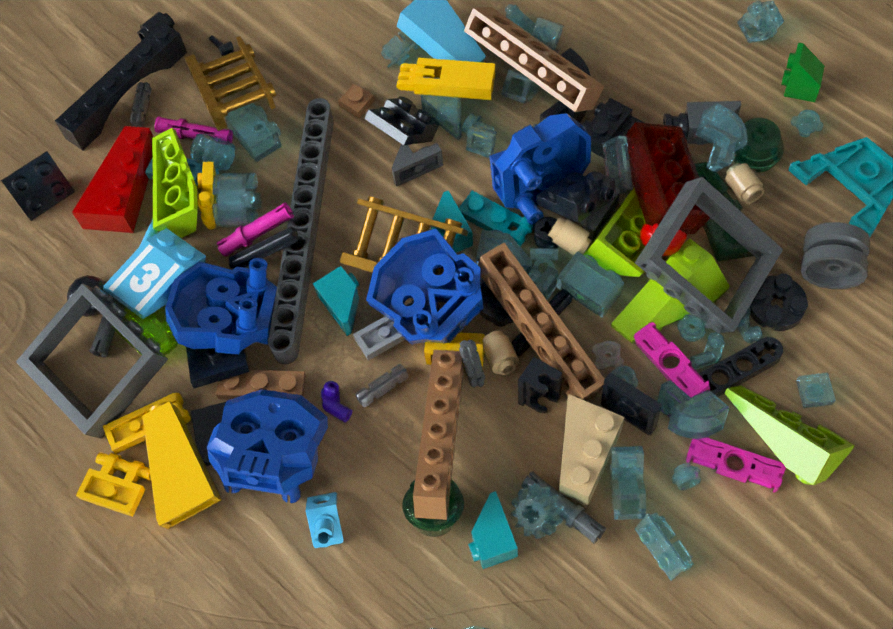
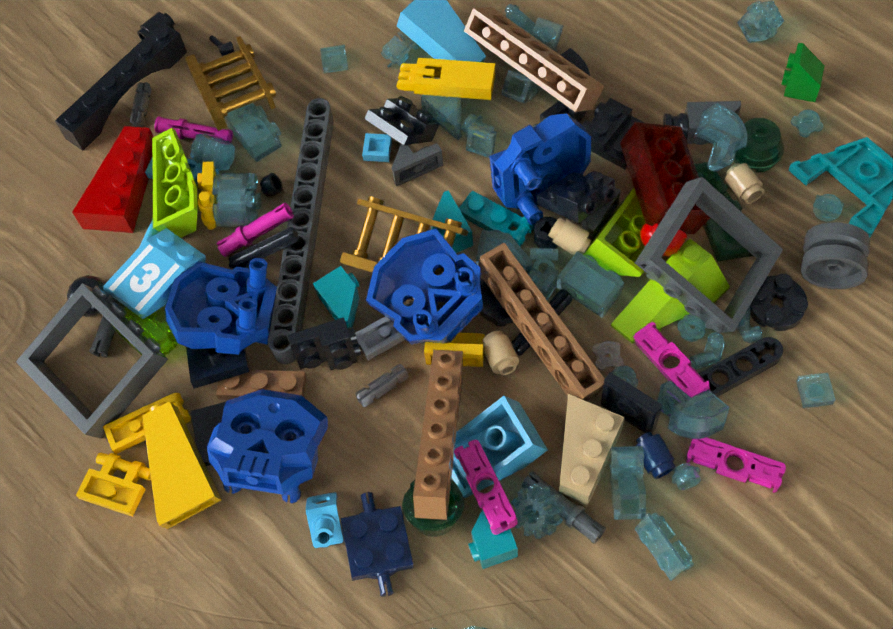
(38, 186): black hinge -> none
(271, 184): none -> black hinge
(324, 343): none -> black plate
(331, 402): dark purple arm -> none
(334, 59): none -> clear light blue tile
(356, 100): medium nougat plate -> none
(376, 543): none -> dark blue plate
(377, 147): none -> medium azure plate
(472, 363): dark grey axle -> none
(494, 503): none -> dark pink piece
(506, 439): none -> medium azure slope
(537, 382): black hinge -> none
(617, 163): clear light blue tile -> none
(657, 456): none -> dark blue brick
(802, 449): wedge -> none
(827, 207): none -> clear light blue plate

